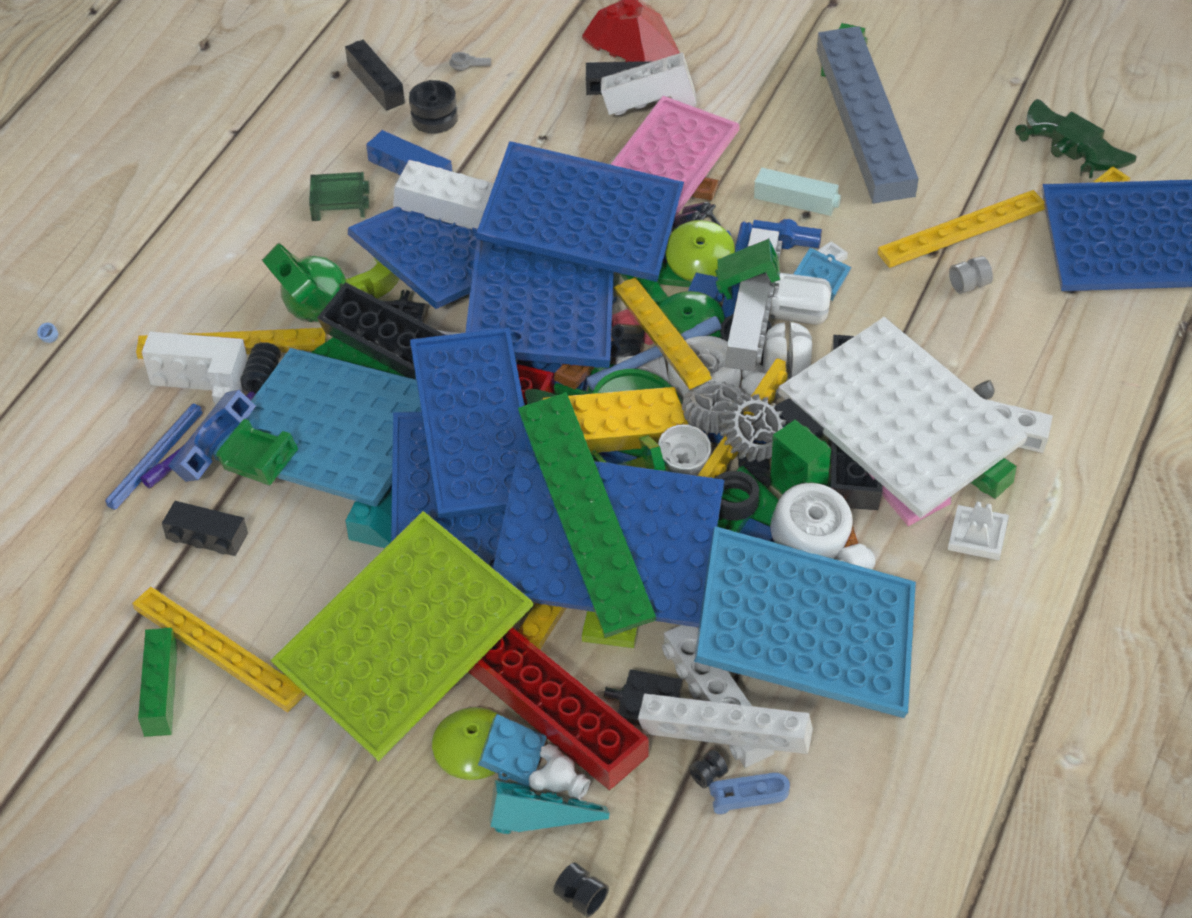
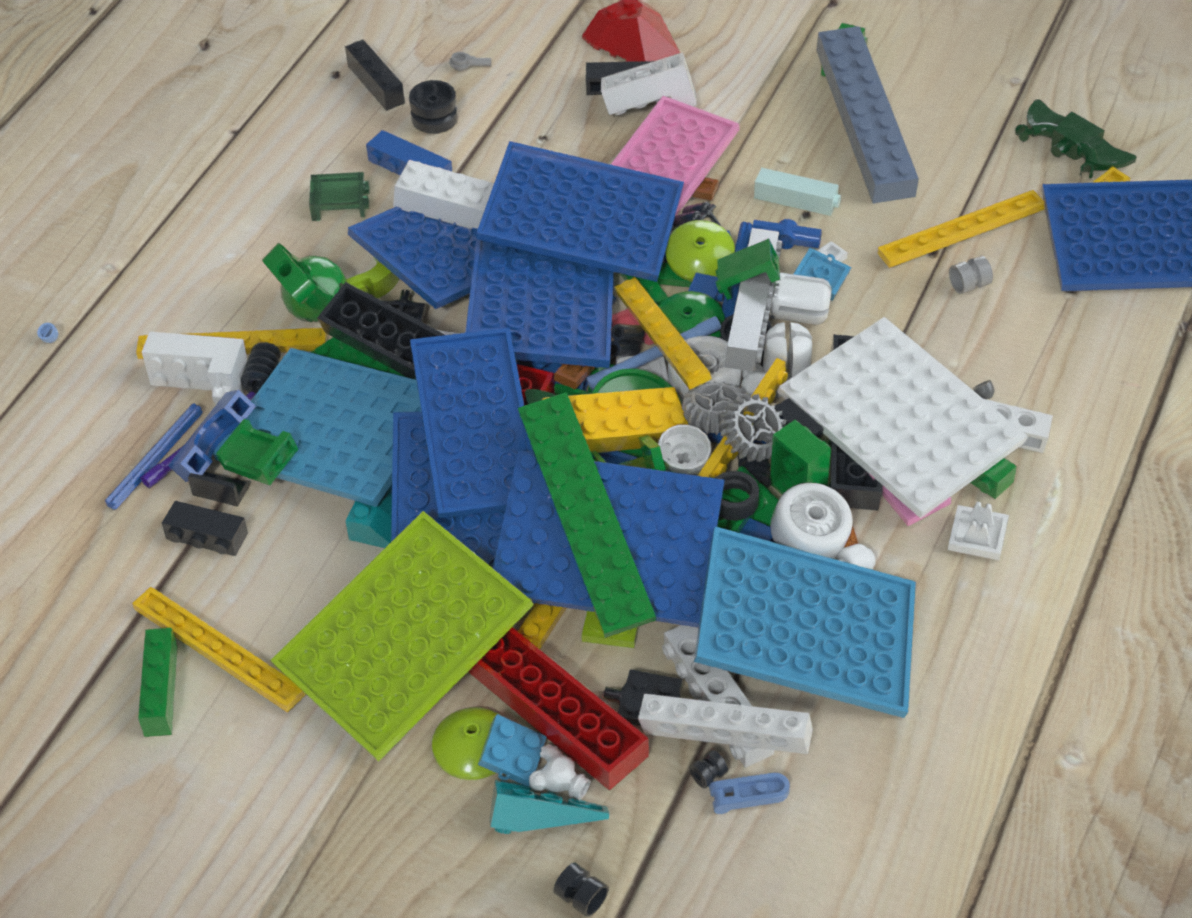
(217, 488): none -> black panel

